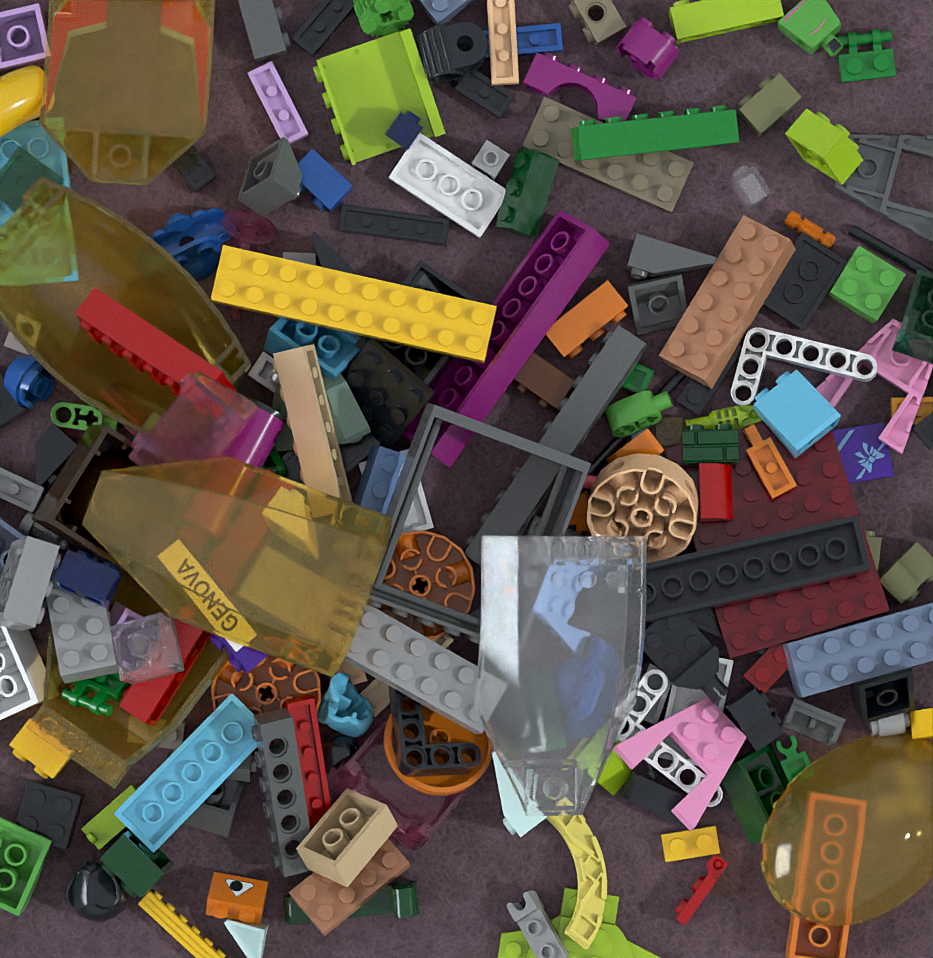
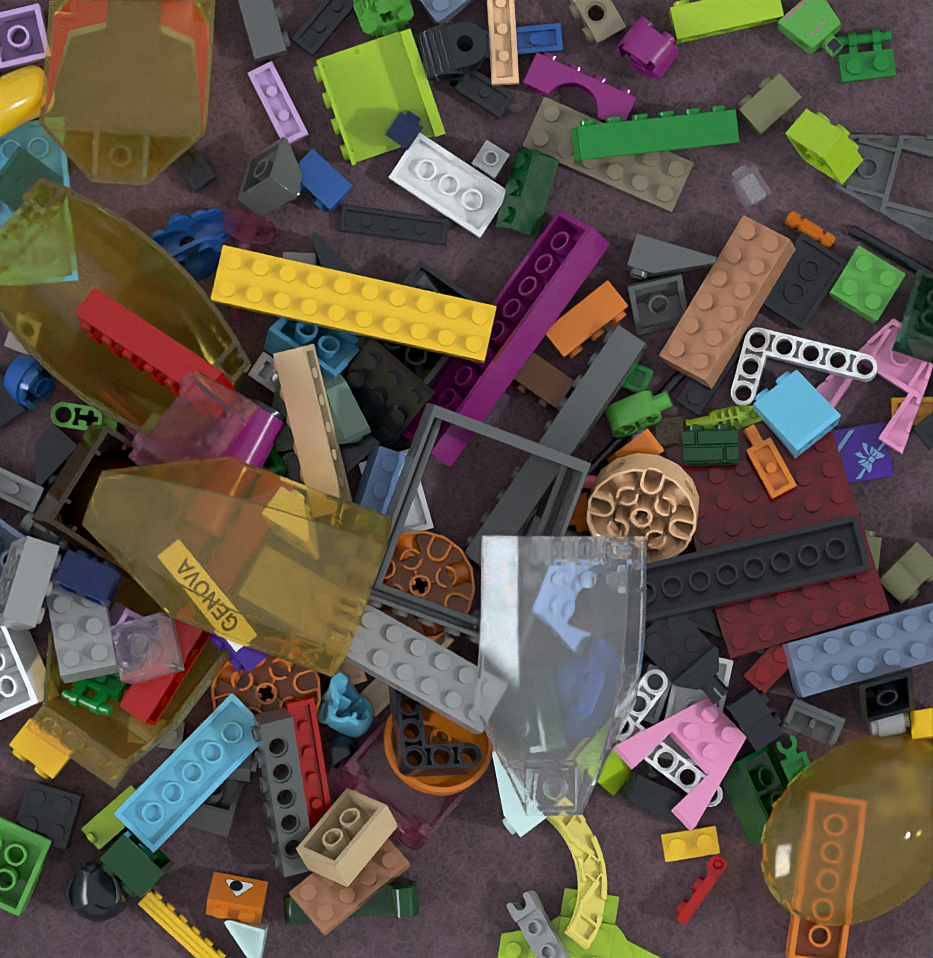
(715, 492): red brick -> none

